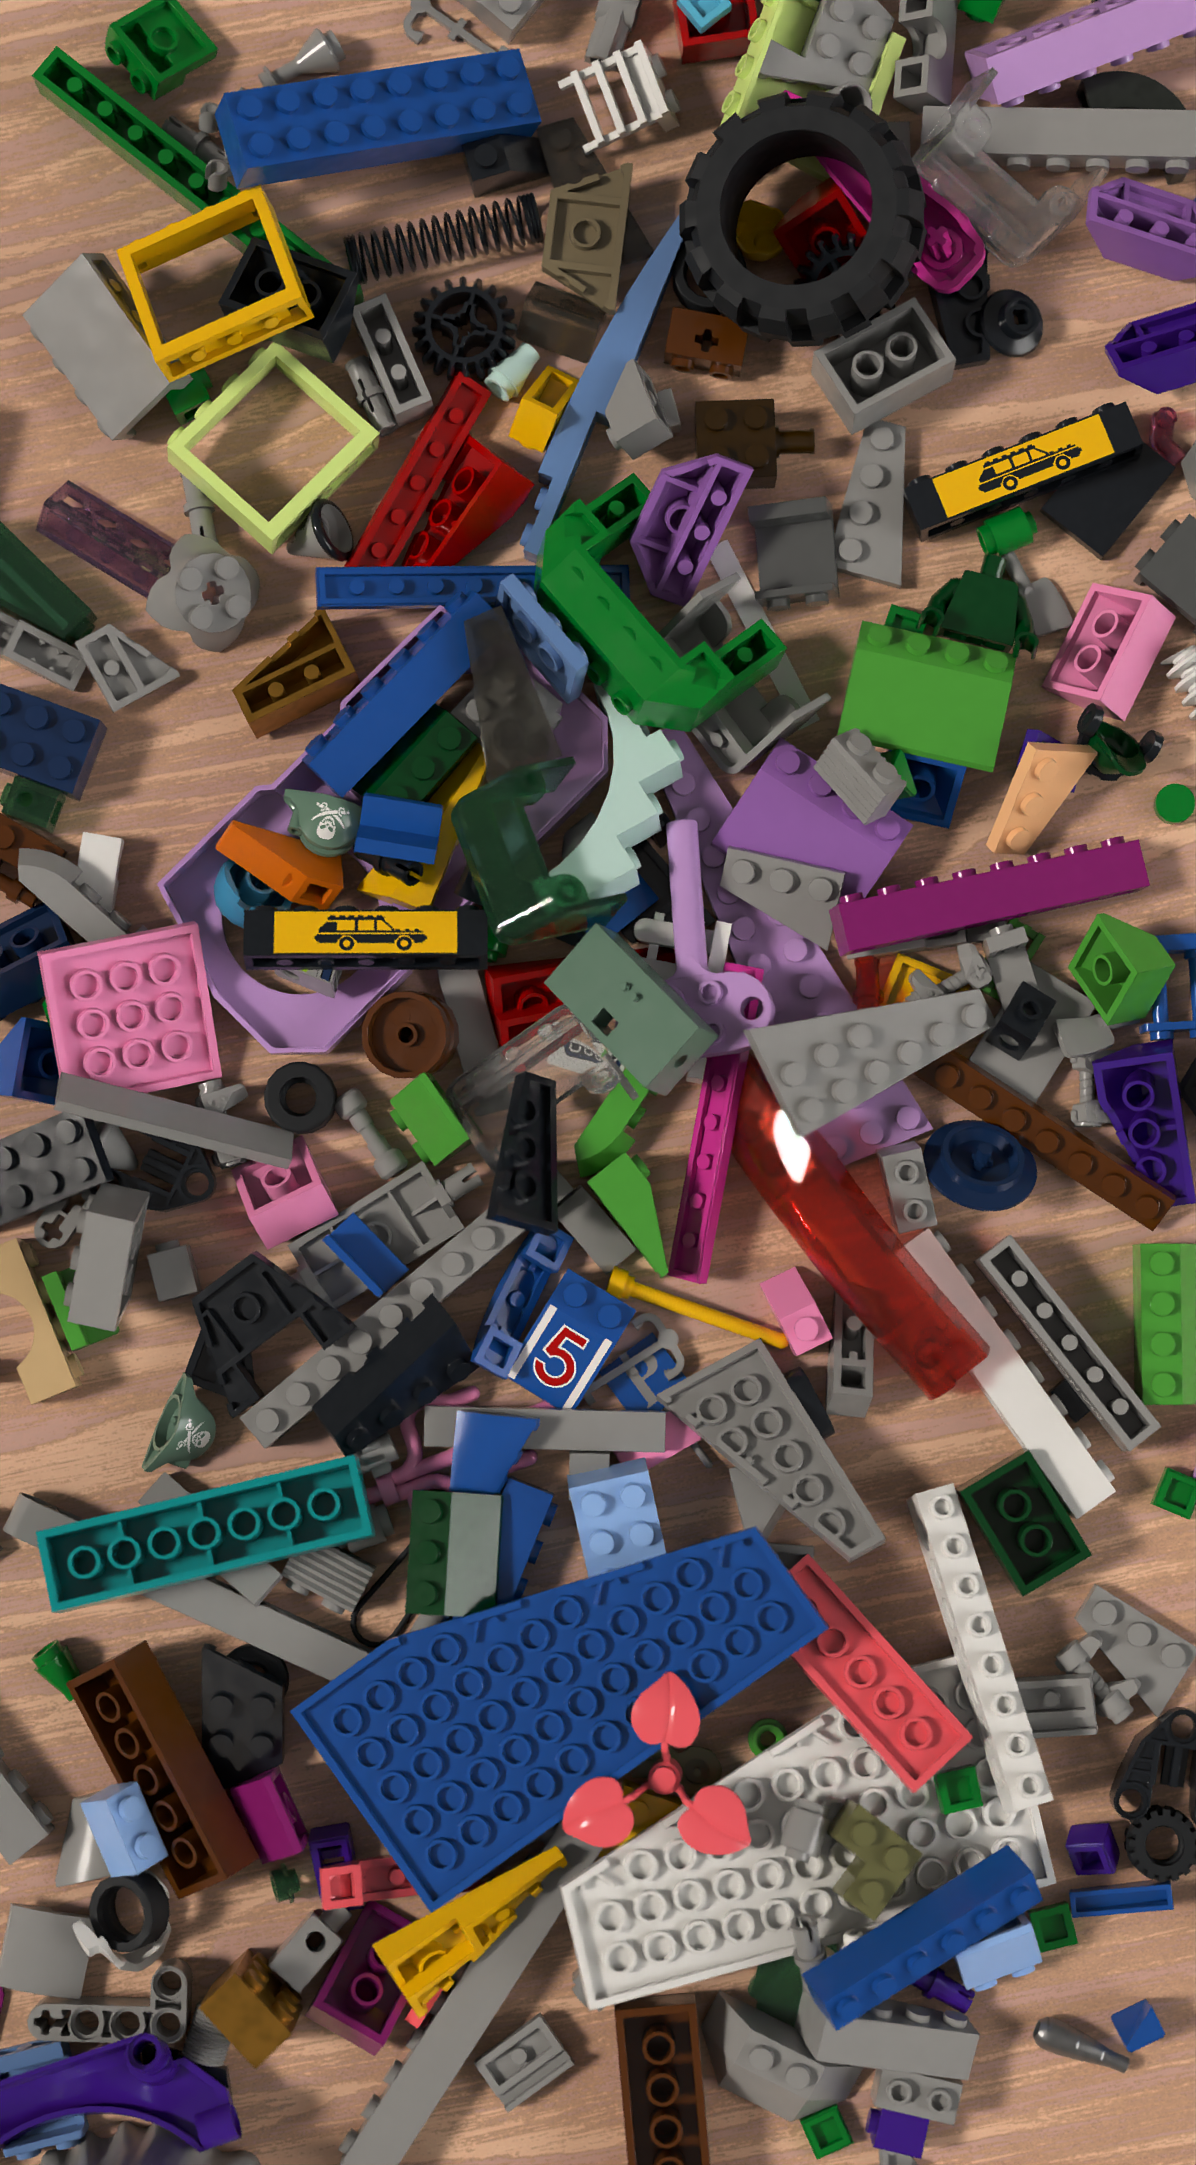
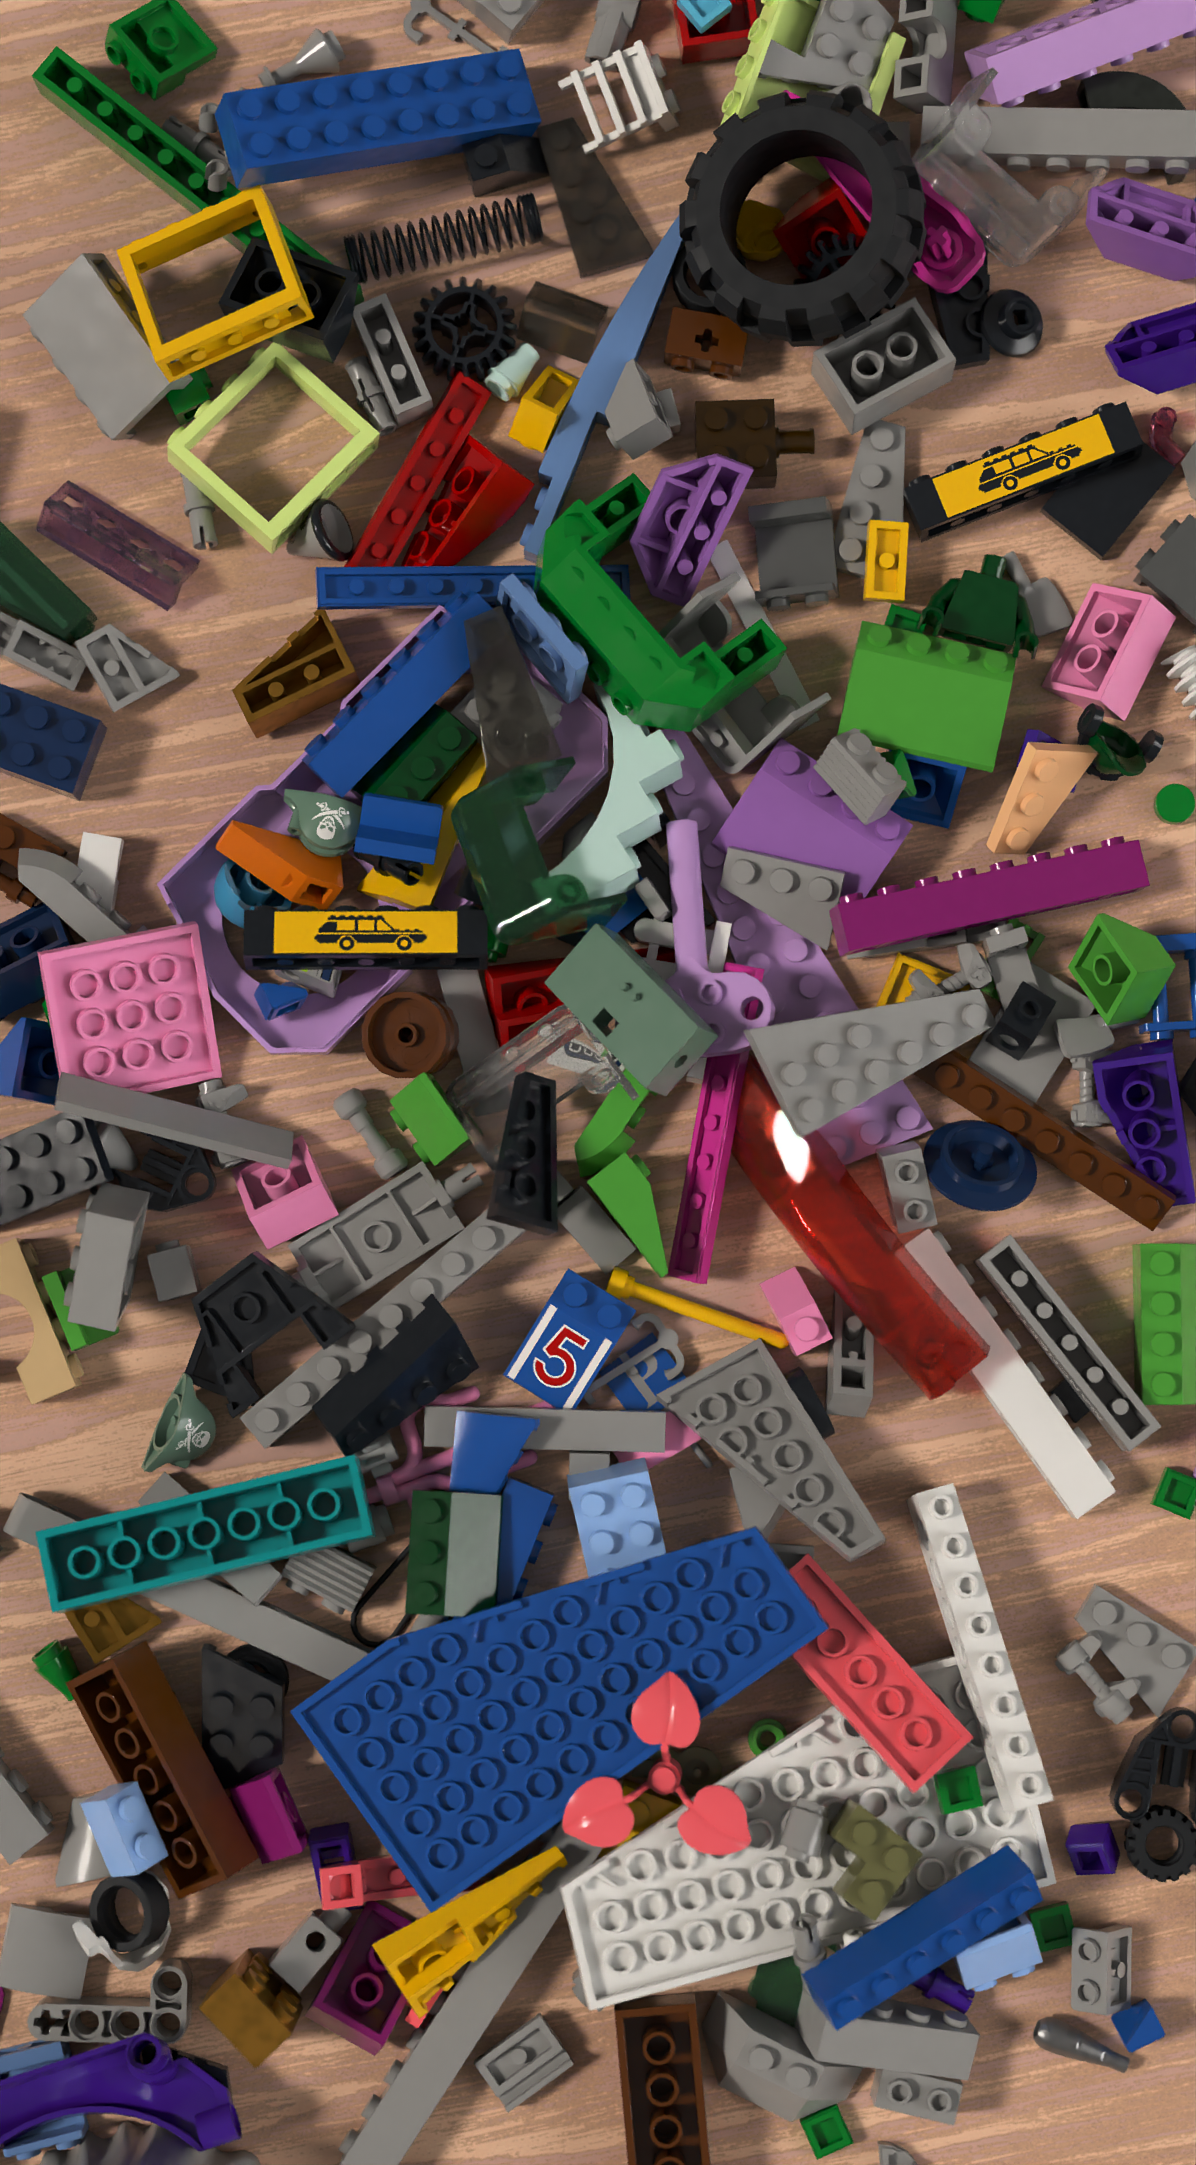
(32, 804): clear green brick -> none
(67, 1227): light grey beam -> none
(110, 1626): none -> pearl gold wing
(178, 600): light grey brick -> none
(205, 2042): light grey piece -> none
(276, 1093): black tyre -> none
(279, 999): none -> blue slope
(284, 1883): clear green plate -> none
(366, 1255): blue panel -> none
(515, 1300): blue slope -> none
(588, 235): dark tan wing -> none
(653, 900): none -> light grey tile
(867, 983): clear red pin -> none
(886, 561): none -> yellow plate
(897, 2131): dark purple brick -> none
(1007, 532): green brick -> none
(1023, 1521): dark green brick -> none
(1059, 1705): light grey plate -> none
(1101, 1969): none -> light grey bracket
(1121, 1898): blue piece -> none

